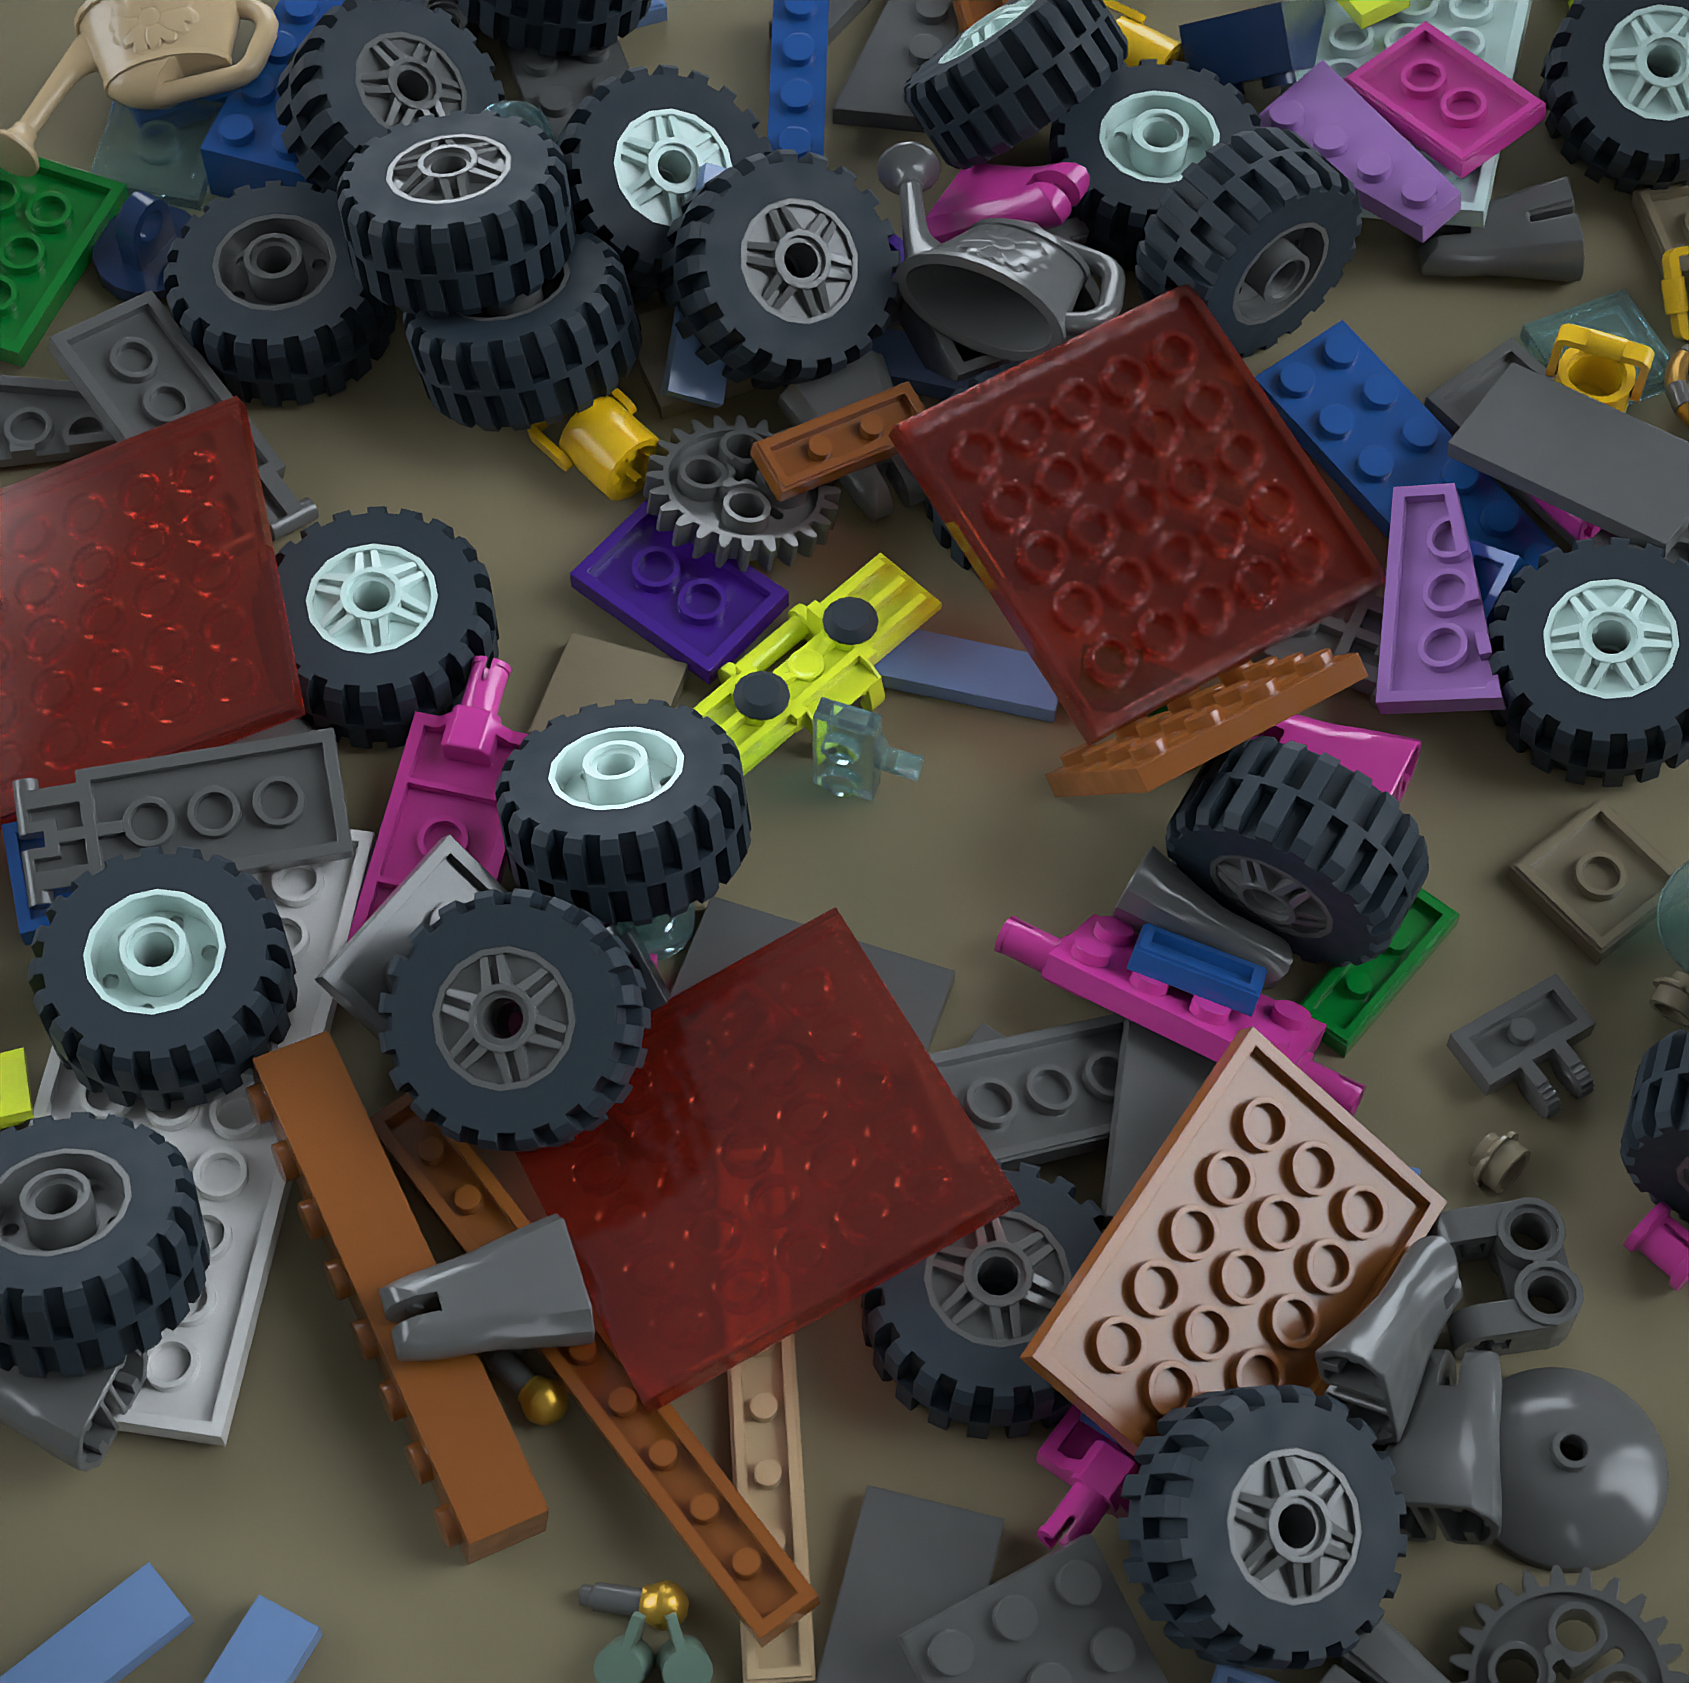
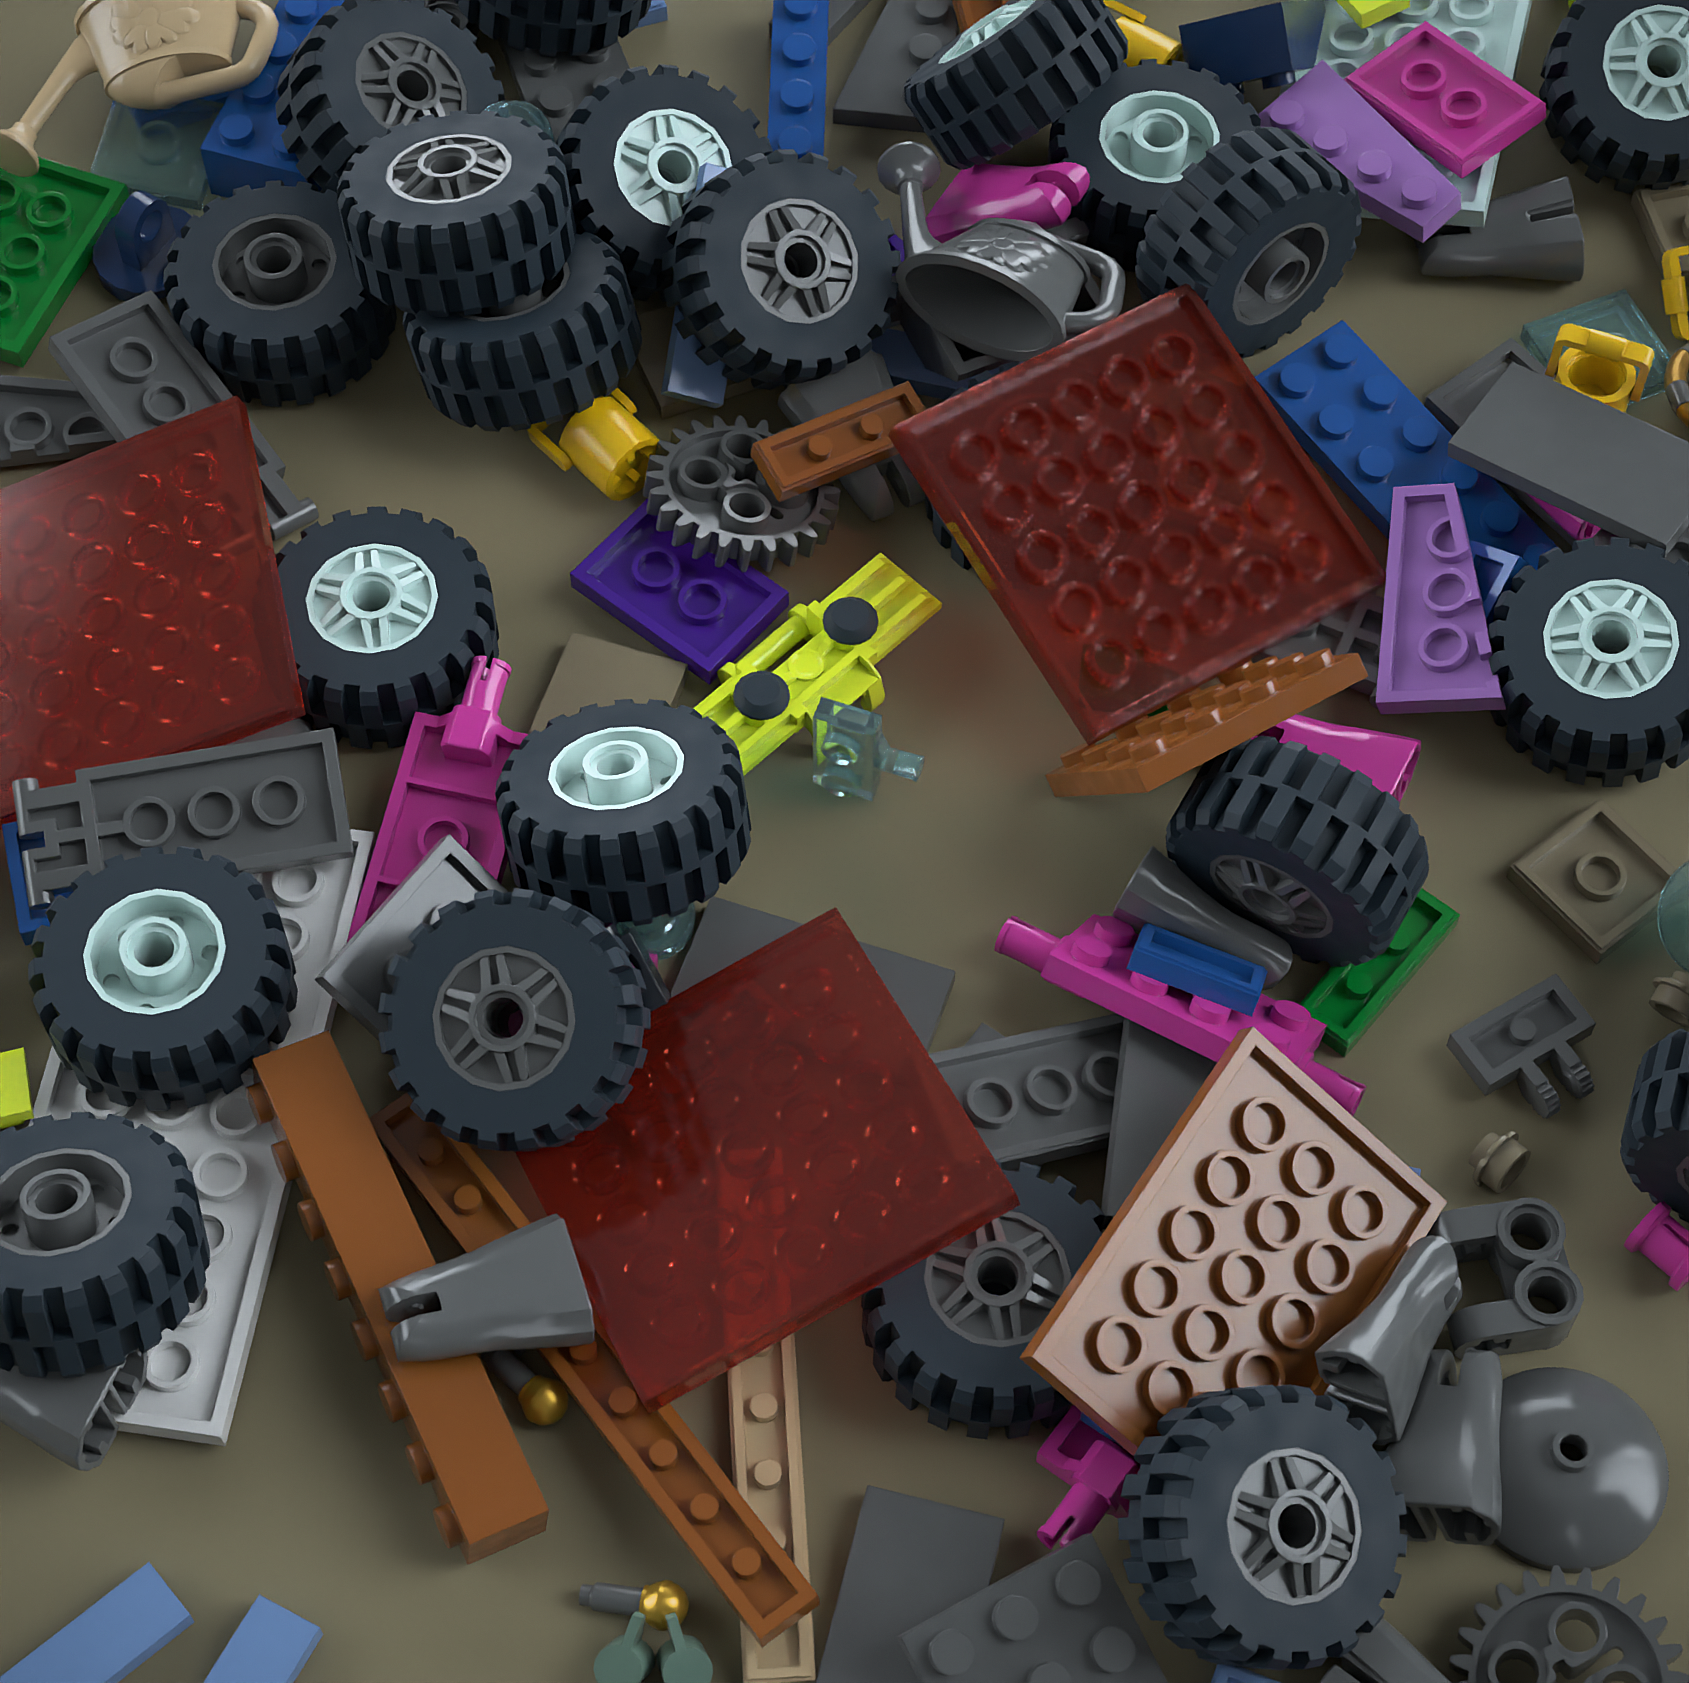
(969, 674): medium blue tile -> none

